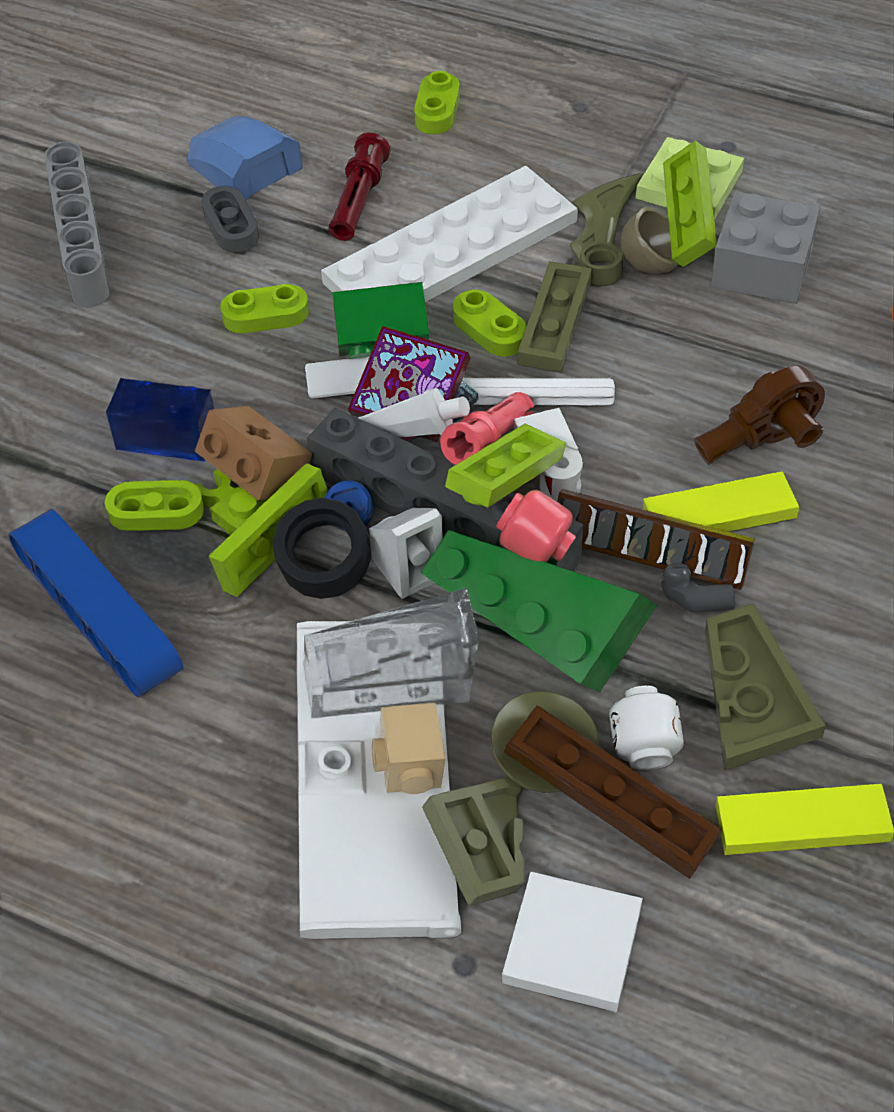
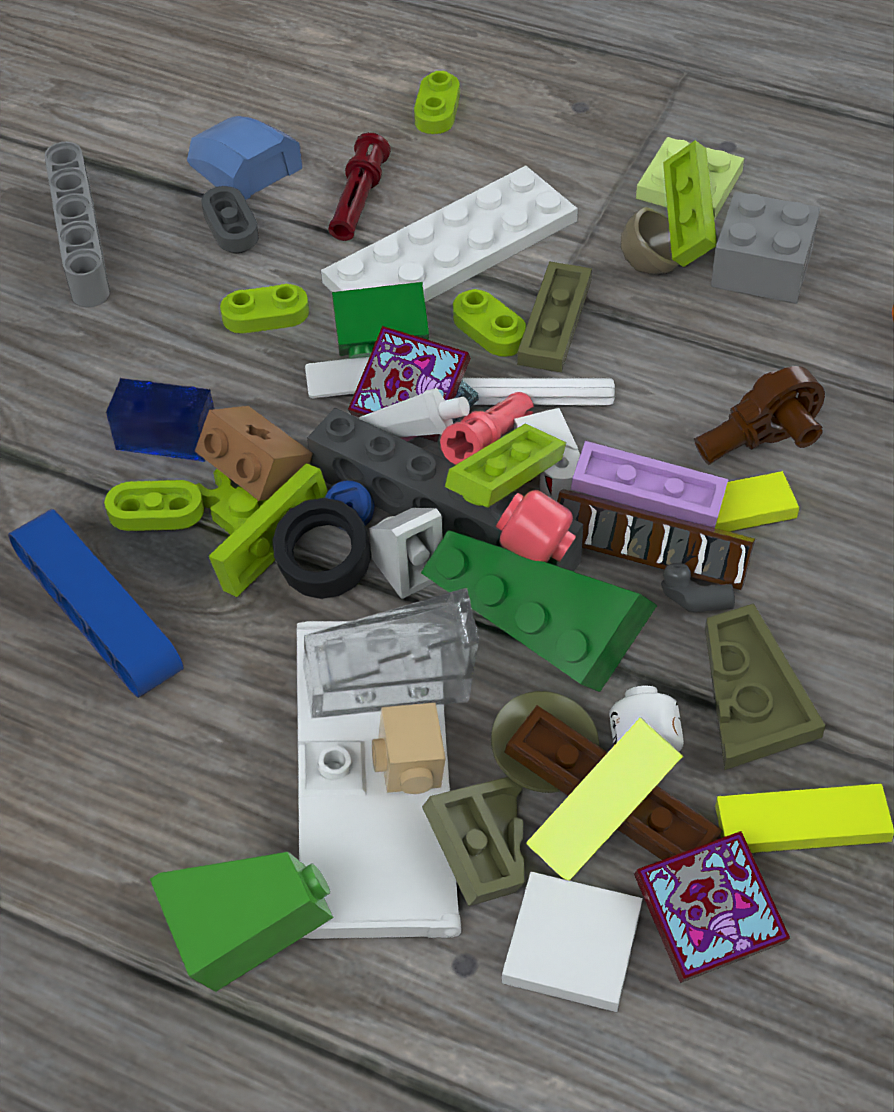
(240, 912): none -> bright green slope
(601, 212): olive piece -> none
(604, 799): none -> neon yellow tile
(649, 484): none -> lavender plate
(711, 906): none -> tile

